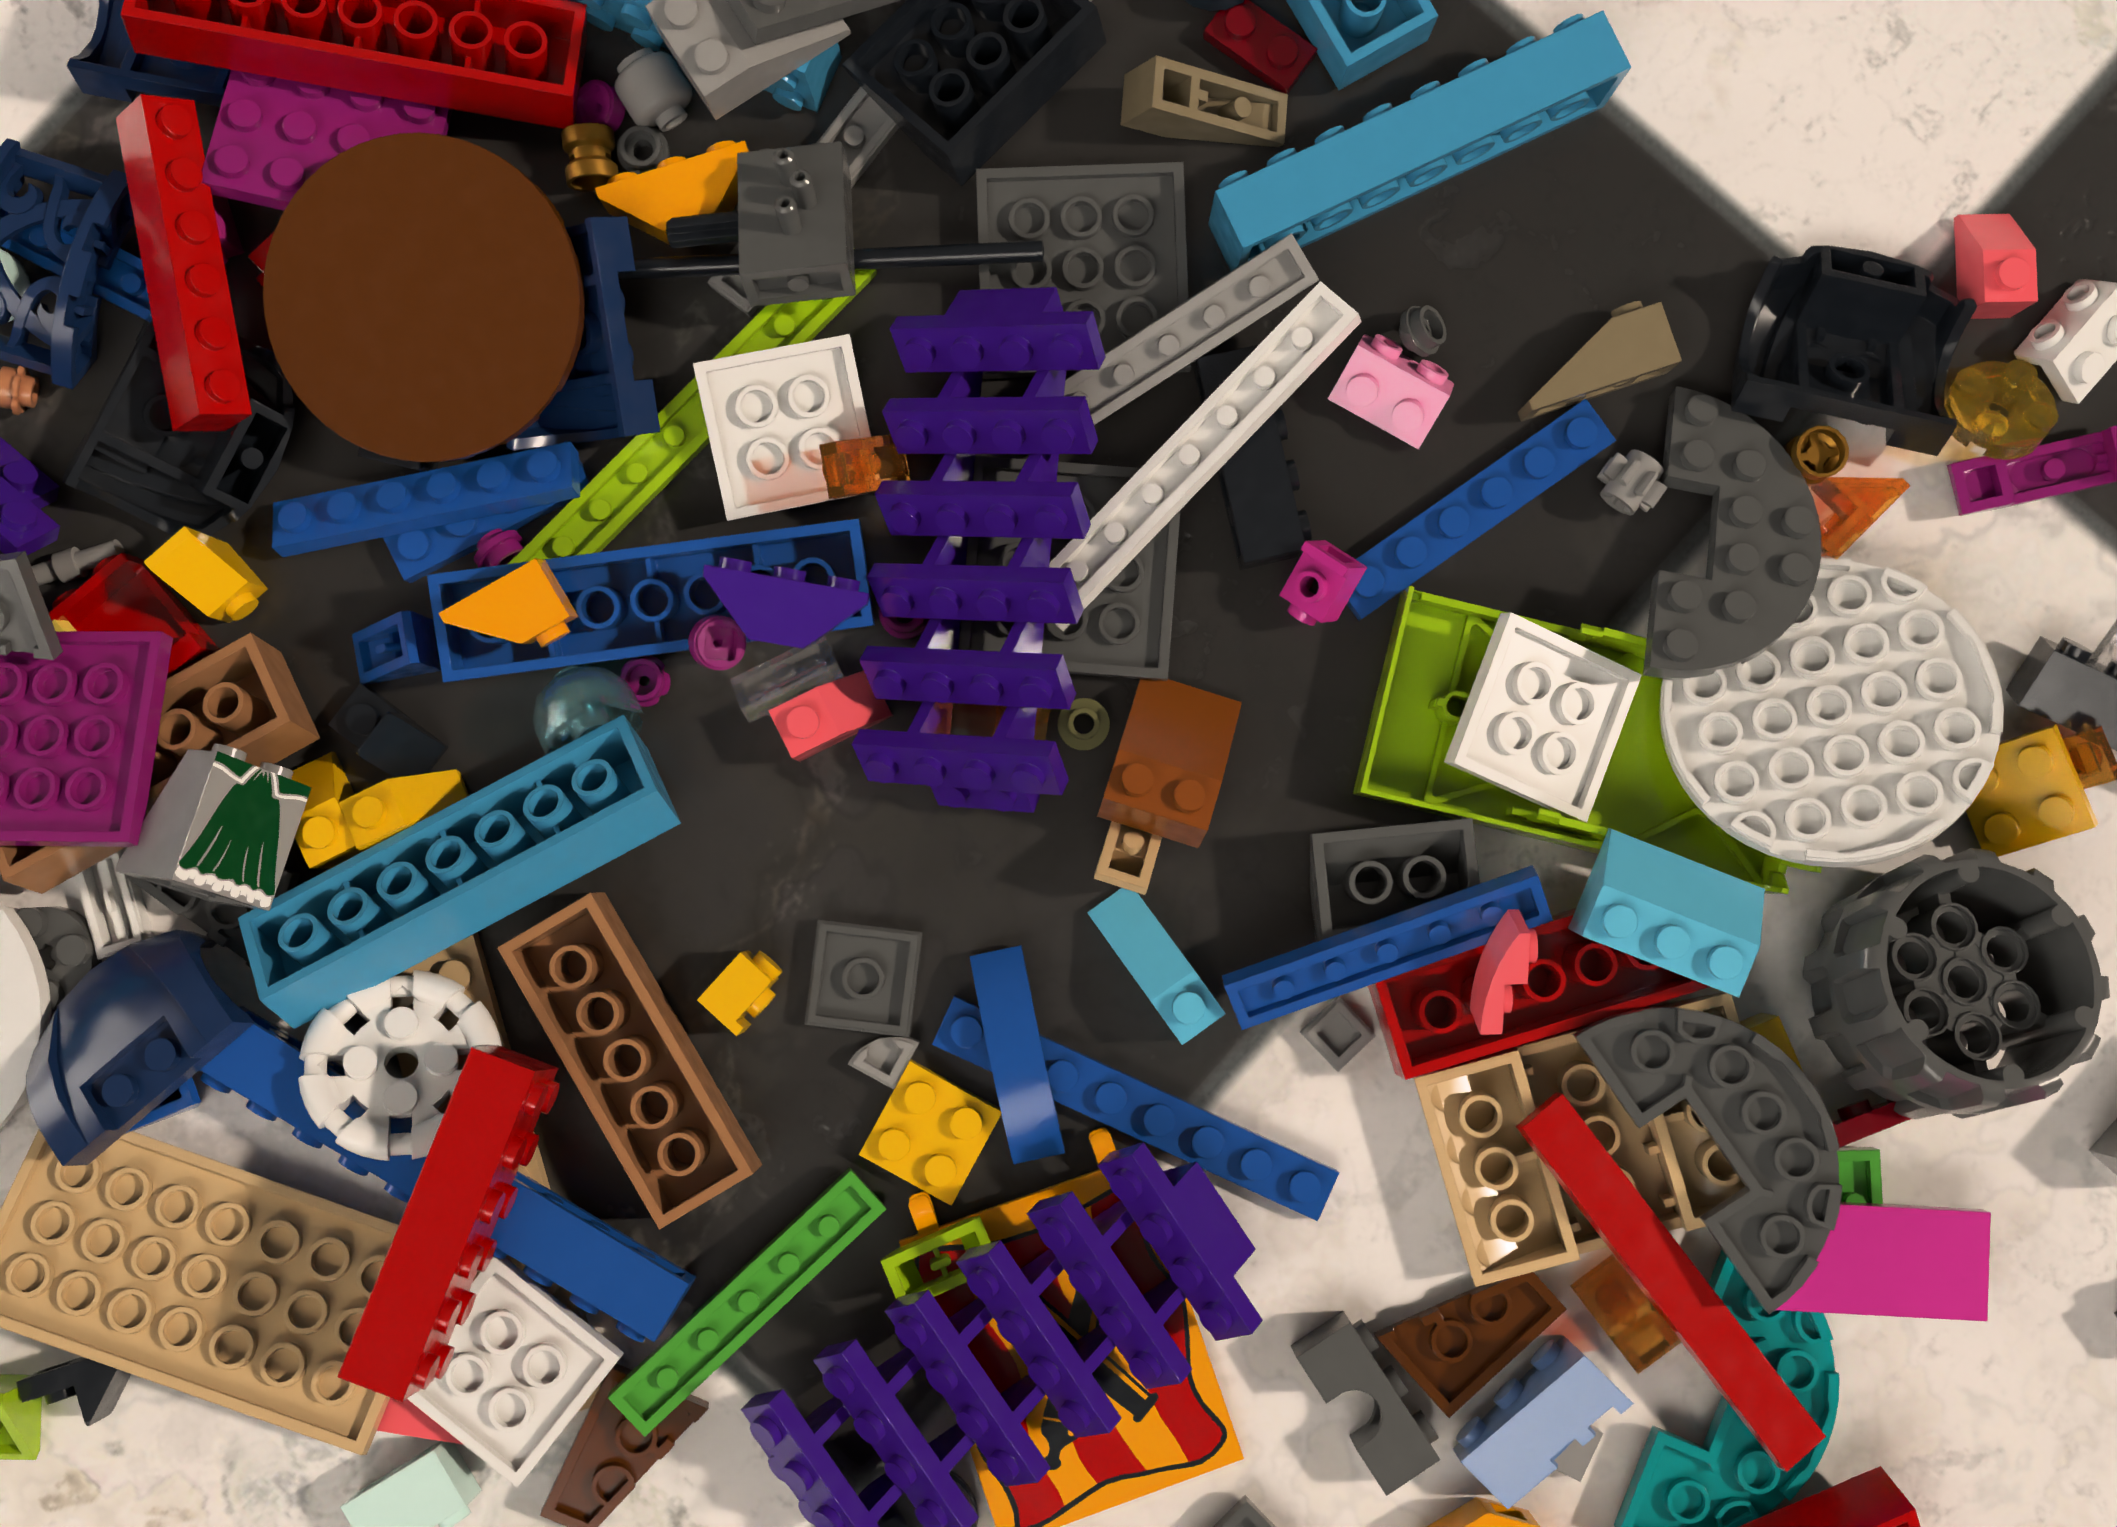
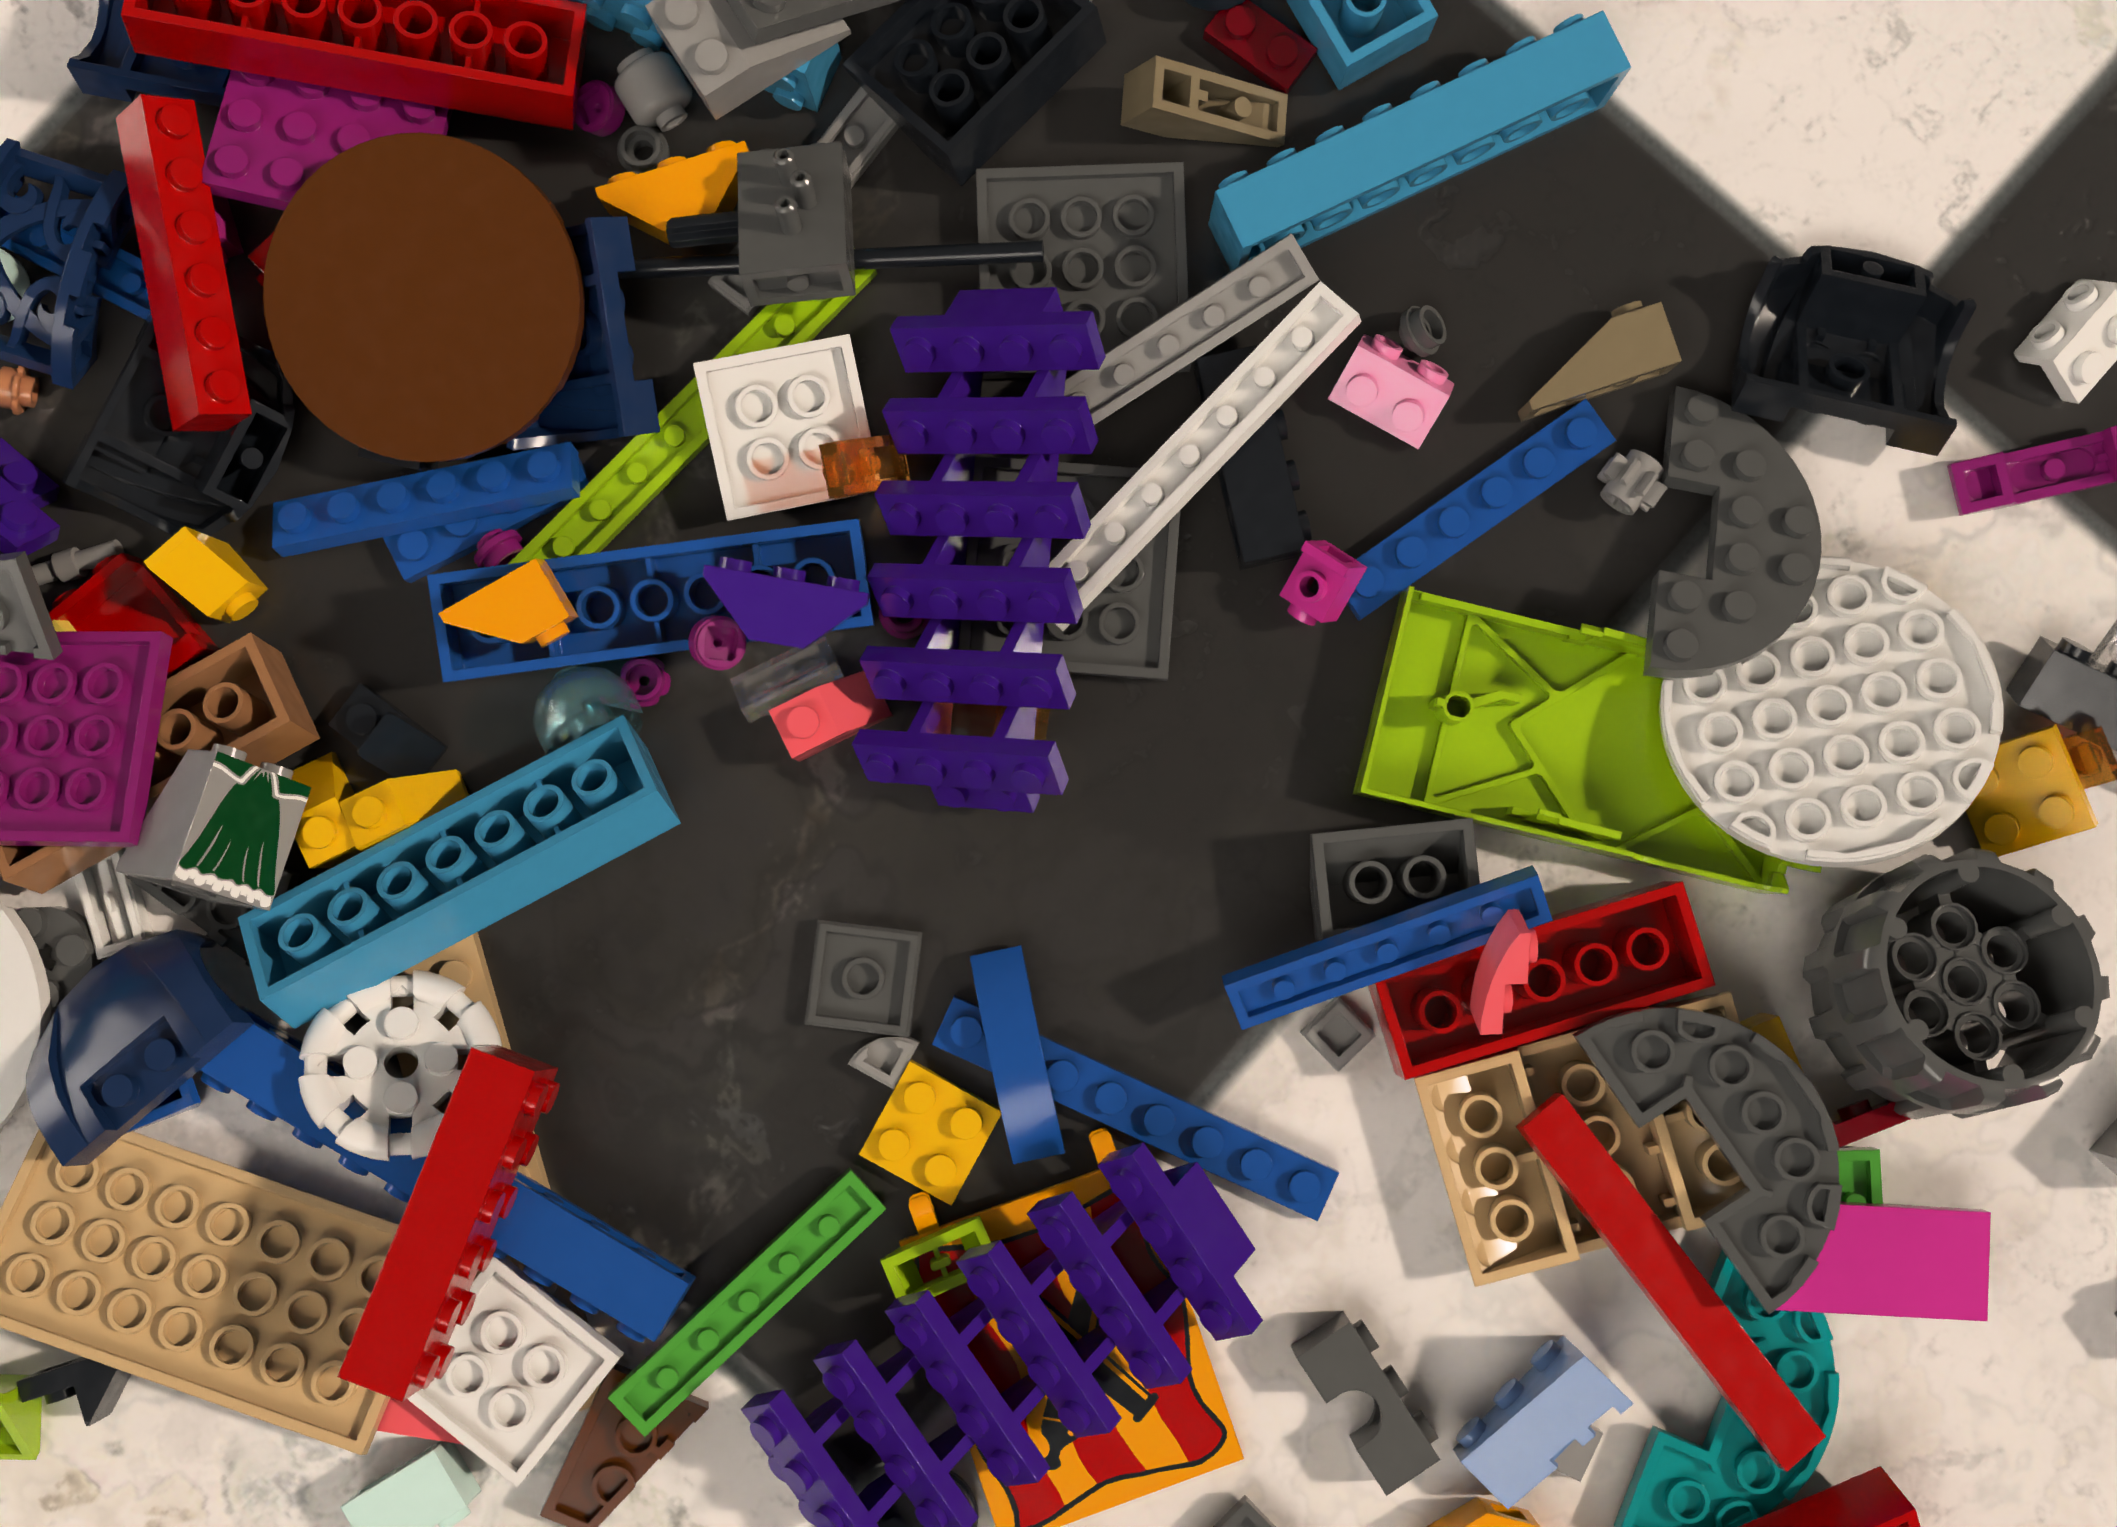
(396, 648): blue slope -> none
(589, 155): pearl gold wheel -> none
(630, 1058): medium nougat brick -> none
(742, 990): yellow brick -> none
(1089, 740): olive plate -> none
(1127, 858): tan slope -> none
(1156, 964): medium azure slope -> none
(1171, 761): dark orange slope -> none
(1471, 1337): reddish brown wing -> none
(1543, 717): white plate -> none
(1625, 1314): clear orange slope -> none
(1671, 912): medium azure slope -> none
(1824, 449): pearl gold wheel -> none
(1855, 508): clear orange slope -> none
(1994, 265): coral slope -> none
(2016, 389): clear yellow plate -> none

